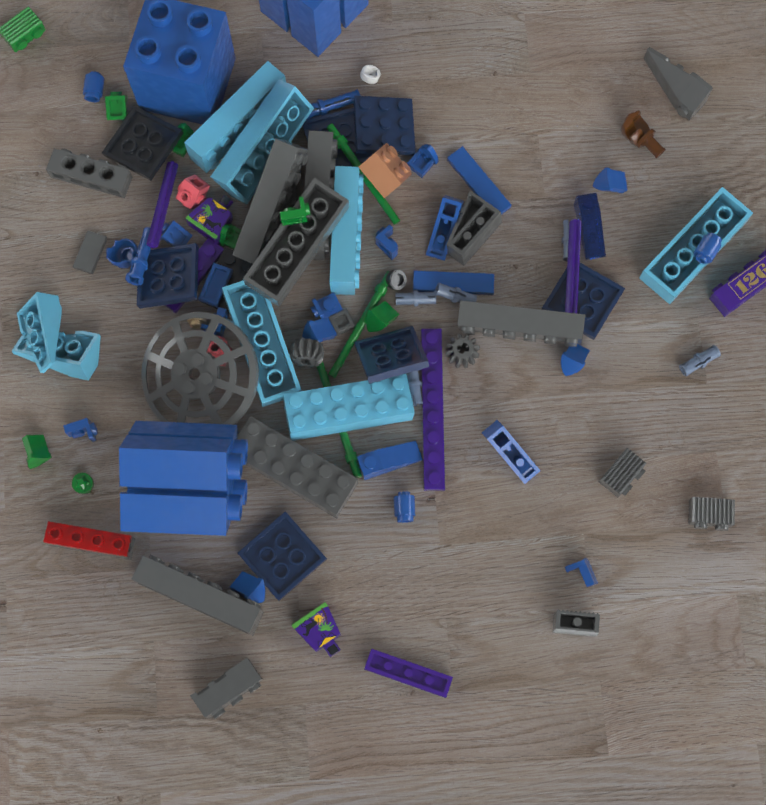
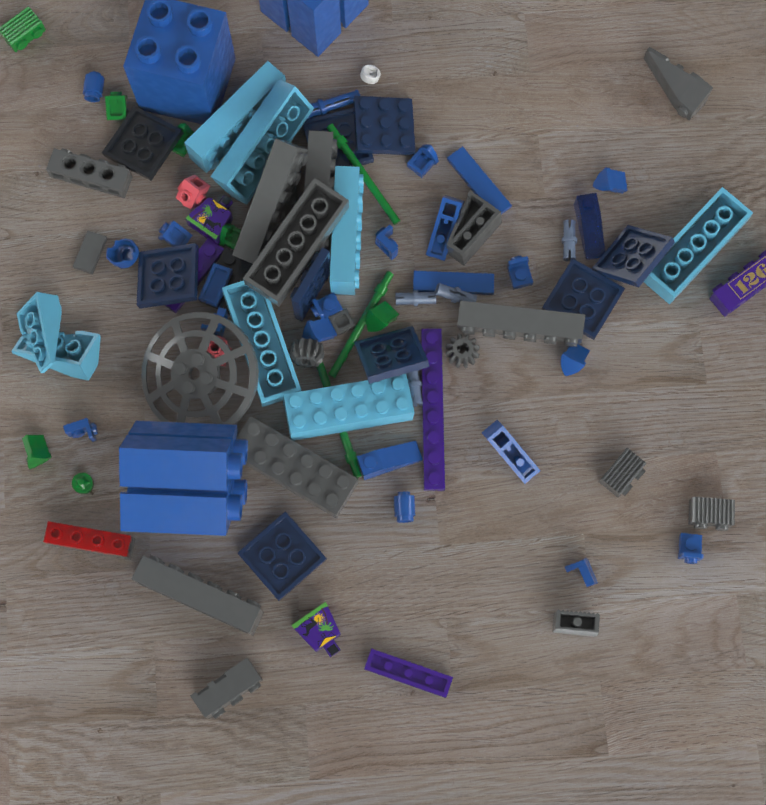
(139, 262): blue pin -> none
(162, 204): dark purple axle -> none
(195, 323): tan plate -> none
(249, 587): blue tile -> none
(295, 216): green bracket -> none
(311, 284): none -> dark blue plate
(385, 170): nougat brick -> none
(396, 279): tile -> none
(519, 272): none -> blue bracket
(573, 266): dark purple axle -> none
(633, 255): none -> dark blue plate
(639, 134): reddish brown piece -> none
(690, 548): none -> blue bracket
(699, 360): sand blue pin -> none
(707, 248): blue brick -> none

